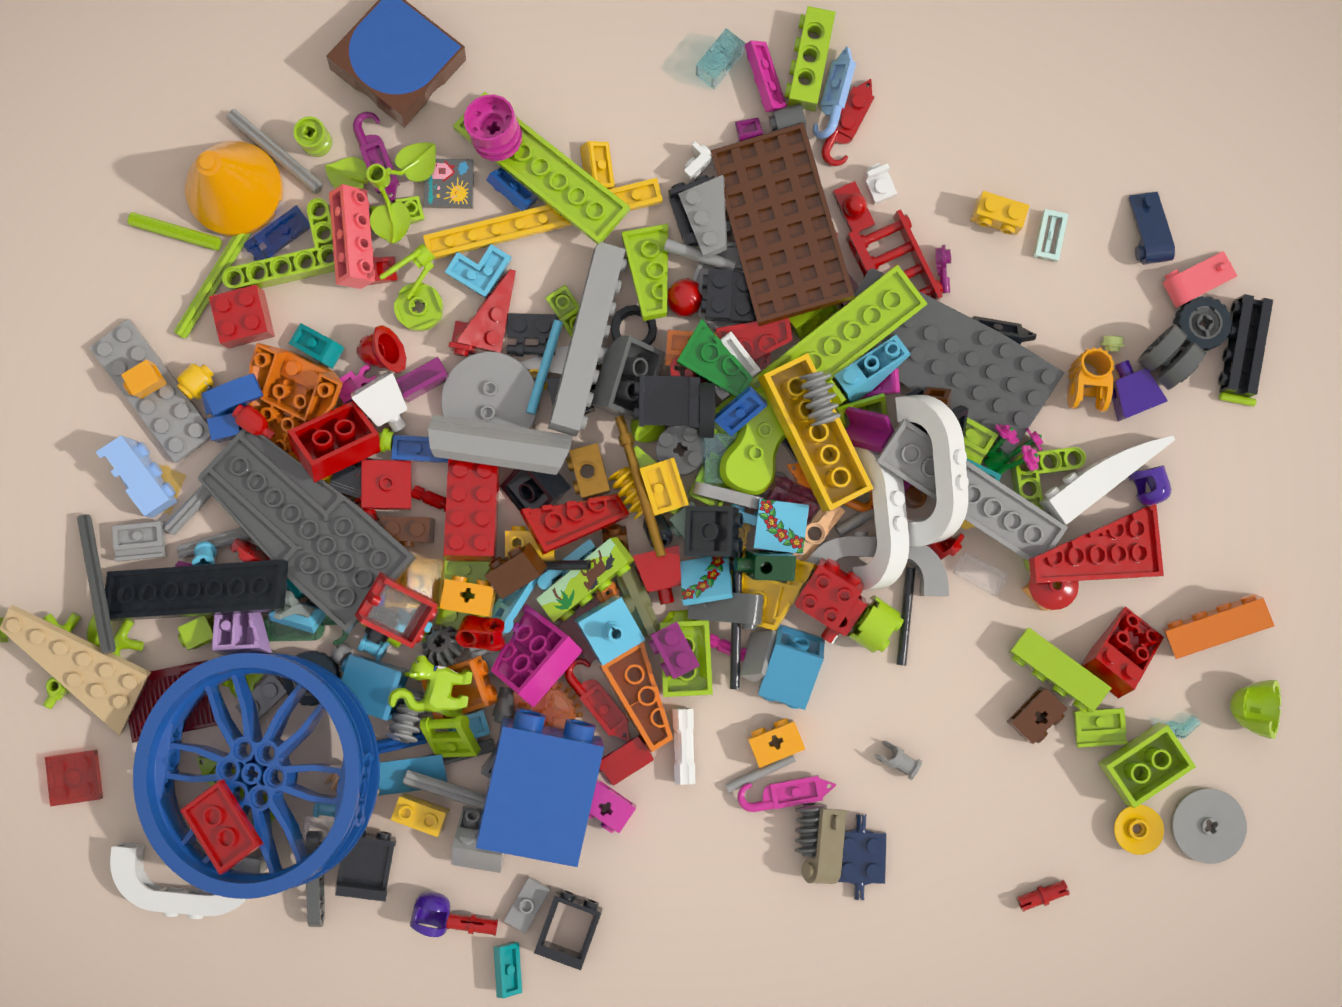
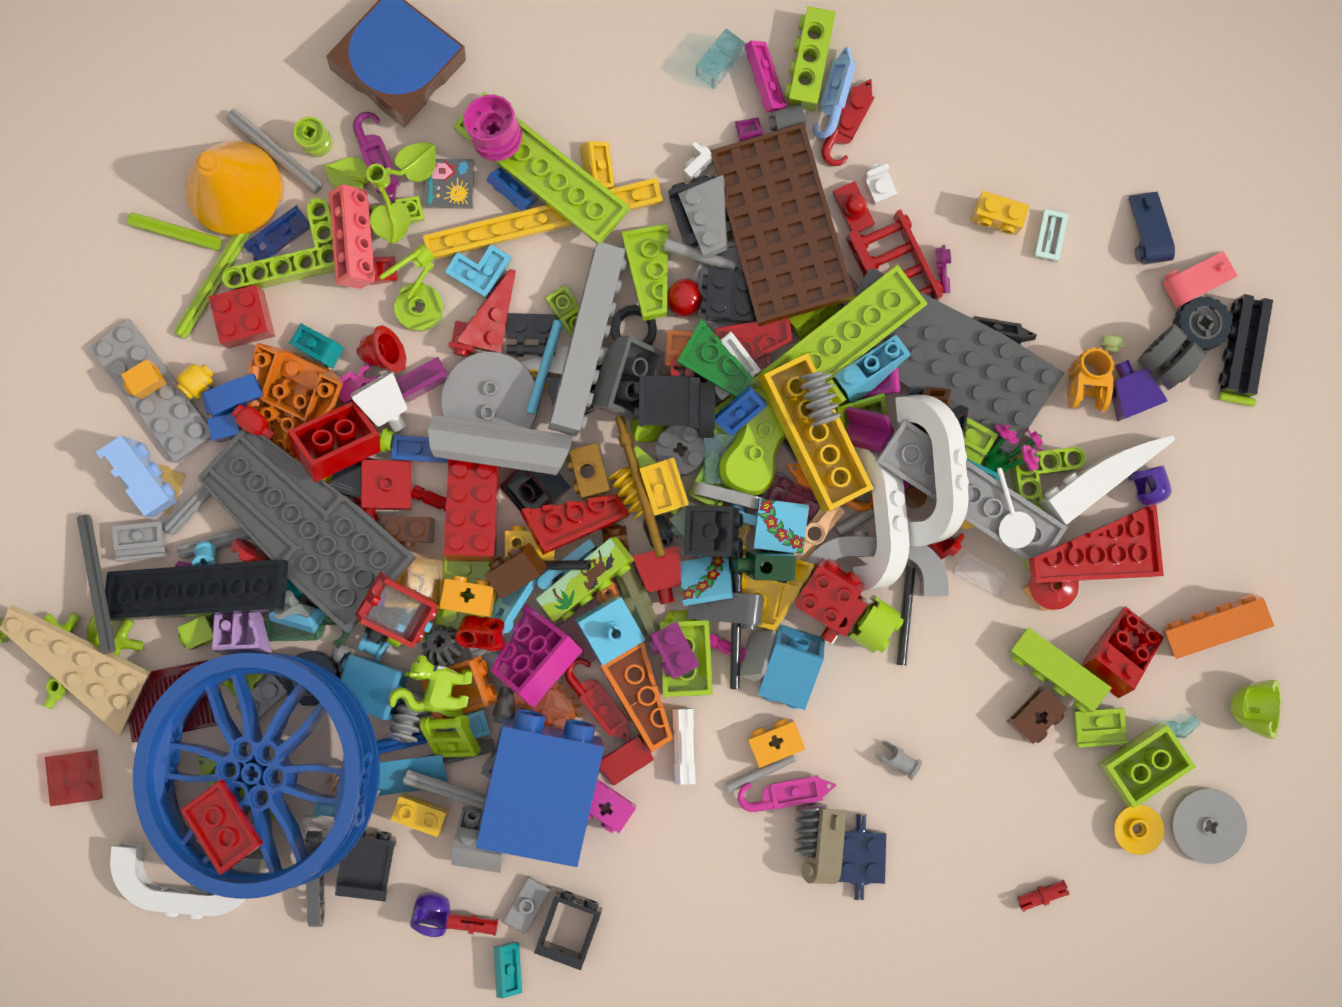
(1017, 527): none -> white piece

